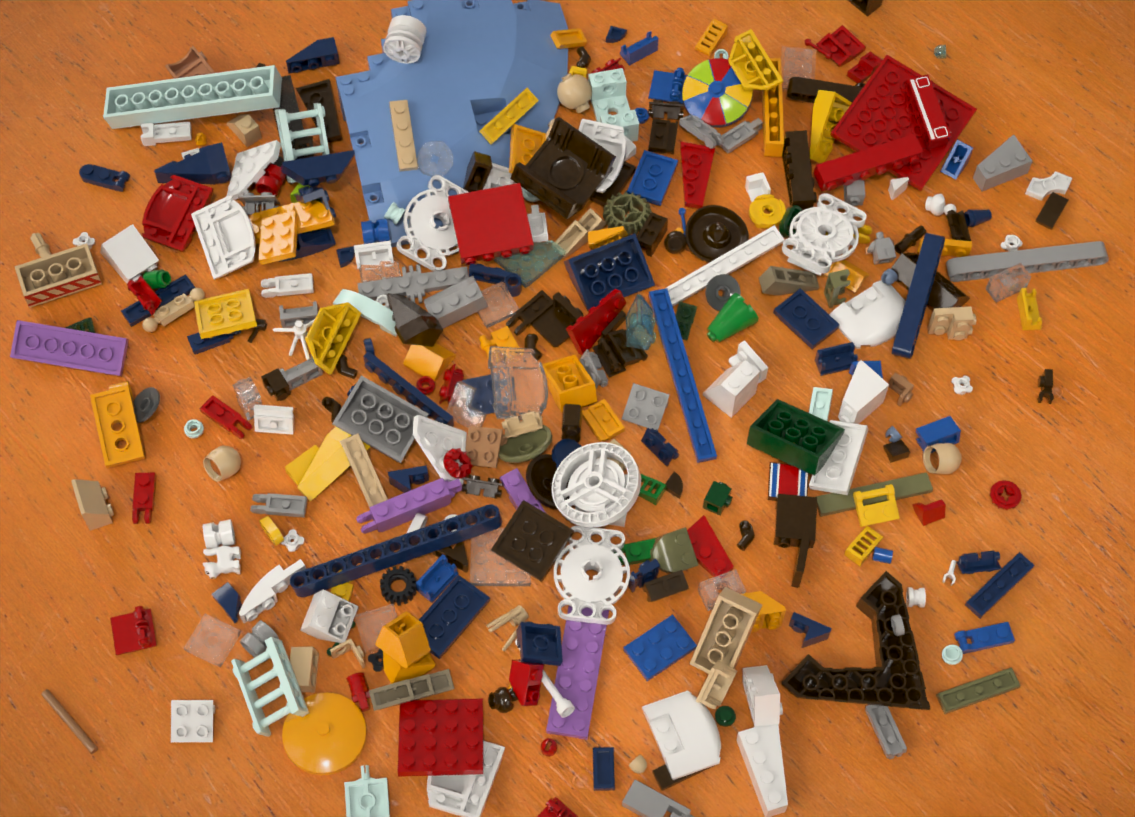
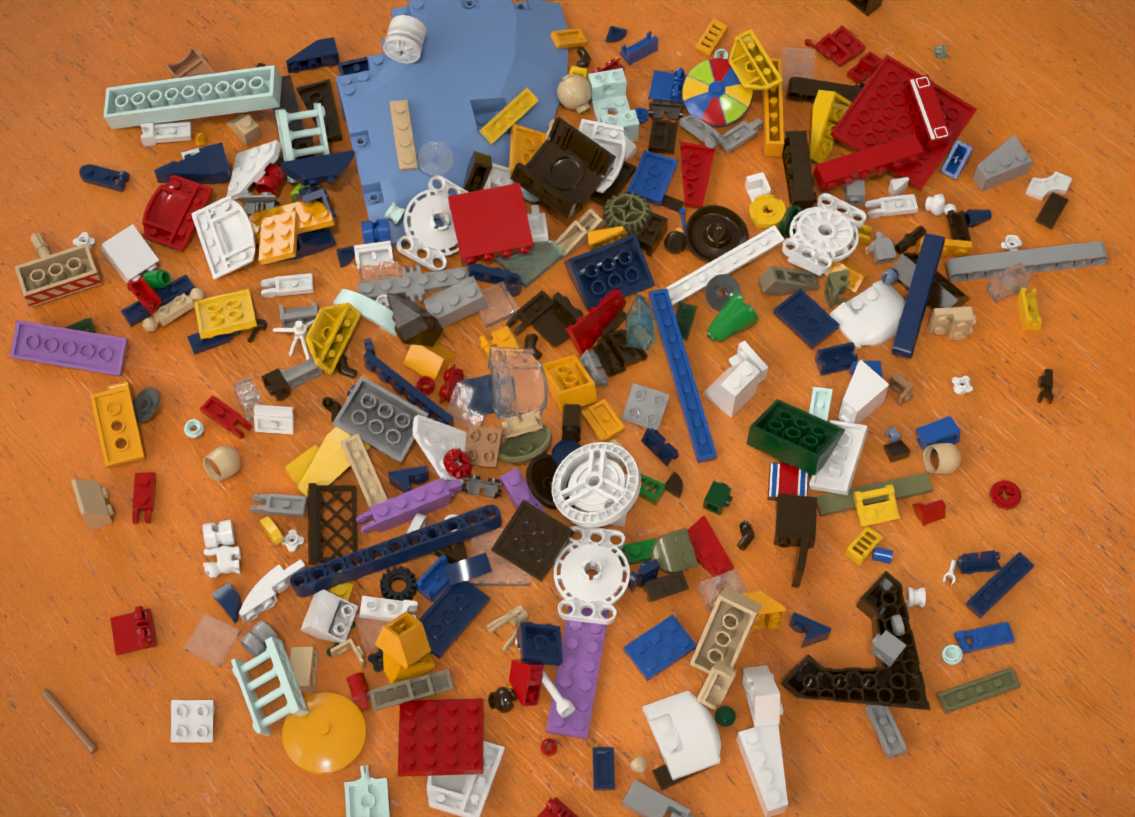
(315, 520): none -> dark brown fence
(353, 66): none -> dark blue slope
(385, 609): none -> white plate
(468, 568): none -> dark blue slope
(672, 203): none -> dark brown piece
(887, 647): none -> light grey brick
(892, 206): none -> white hinge

